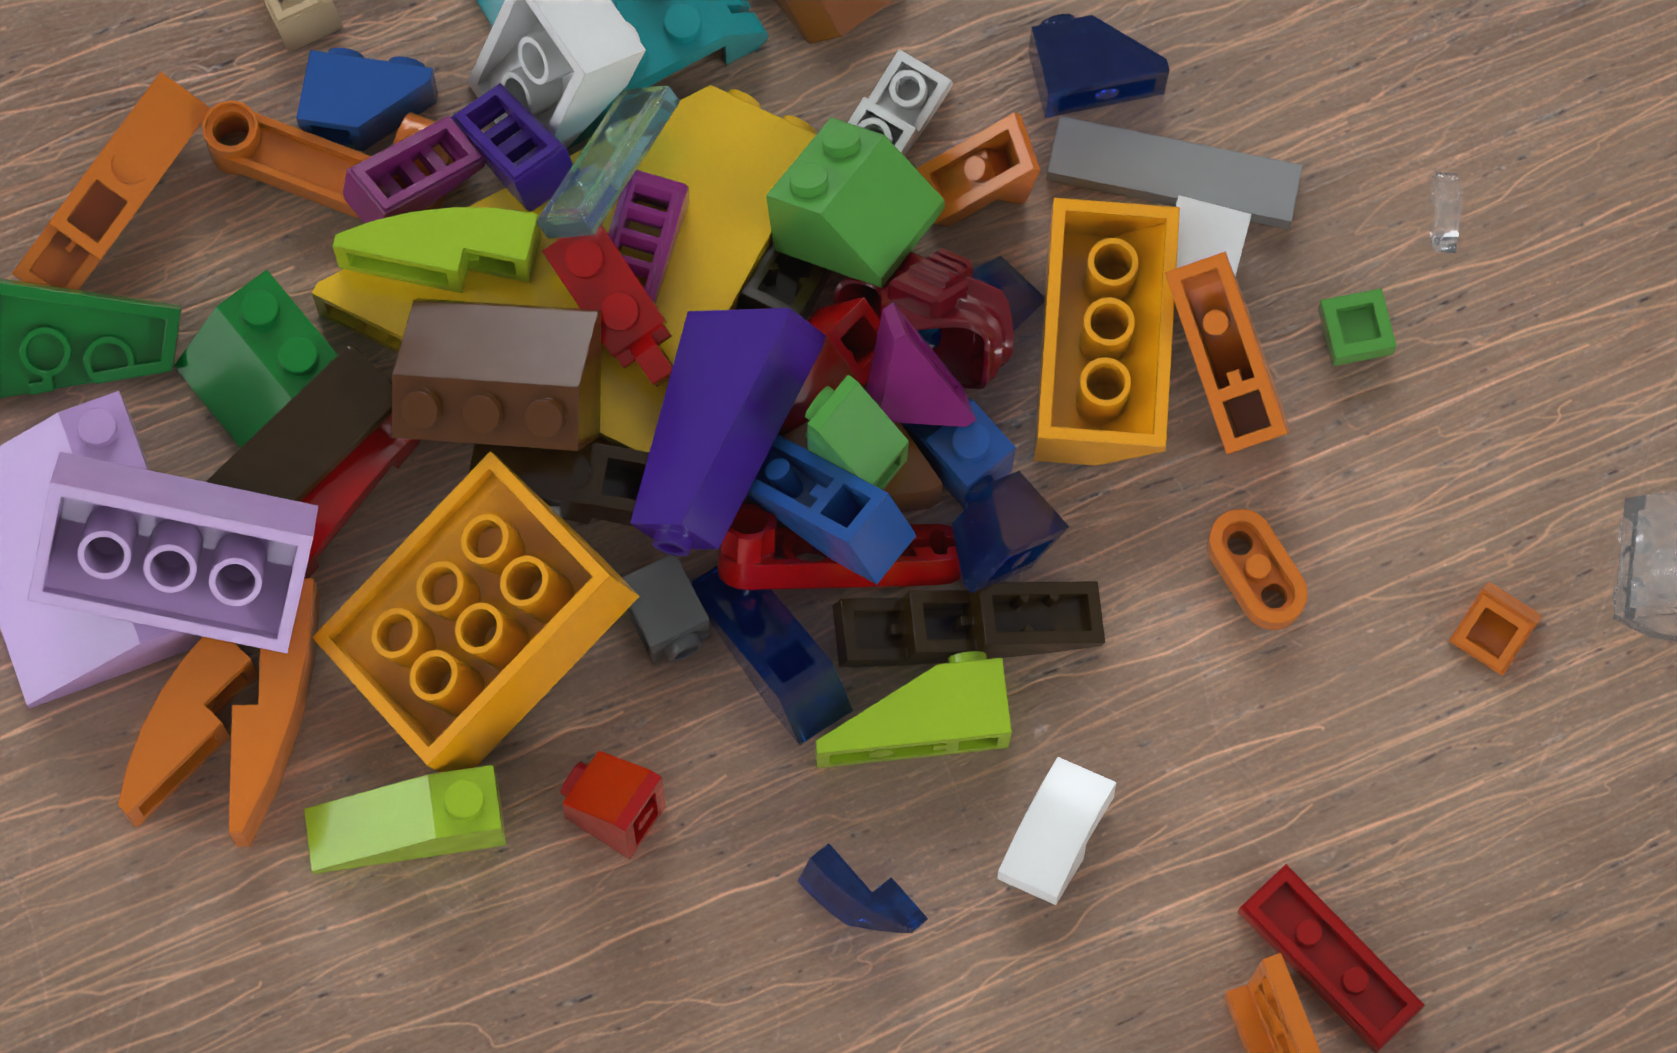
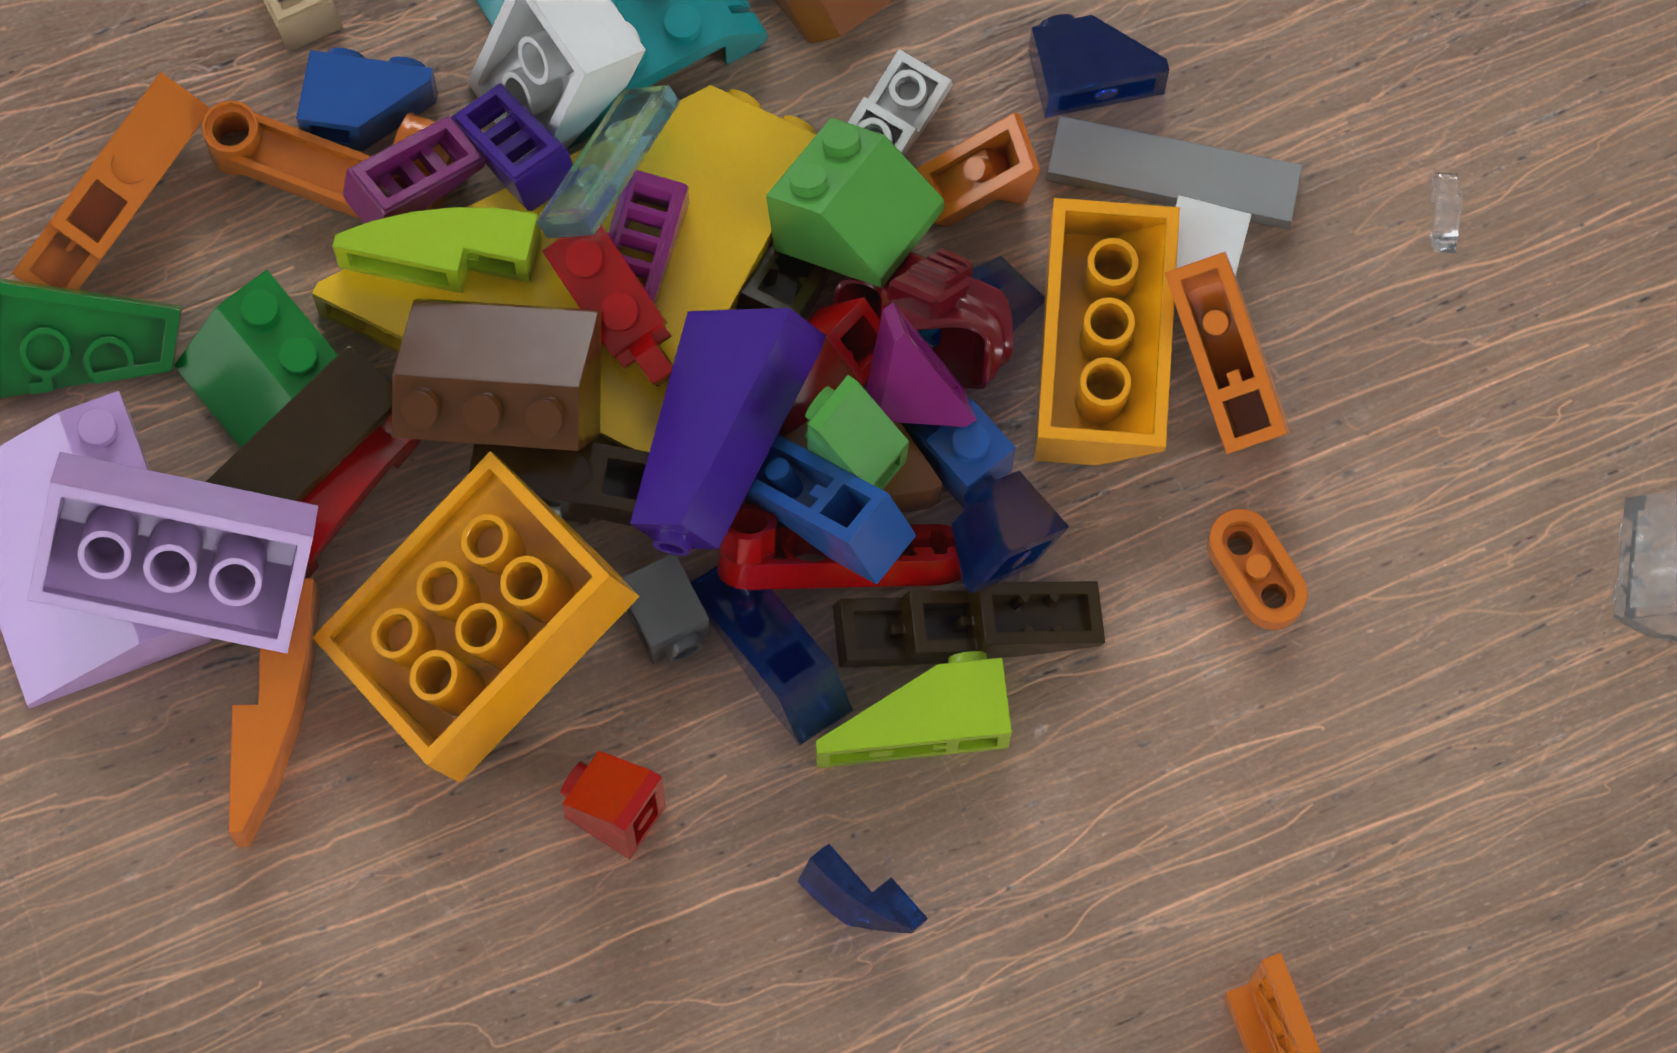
(183, 725): orange slope -> none
(407, 821): lime slope -> none
(1056, 830): white slope -> none
(1331, 958): red tile -> none
(1357, 327): bright green plate -> none
(1495, 628): orange slope -> none

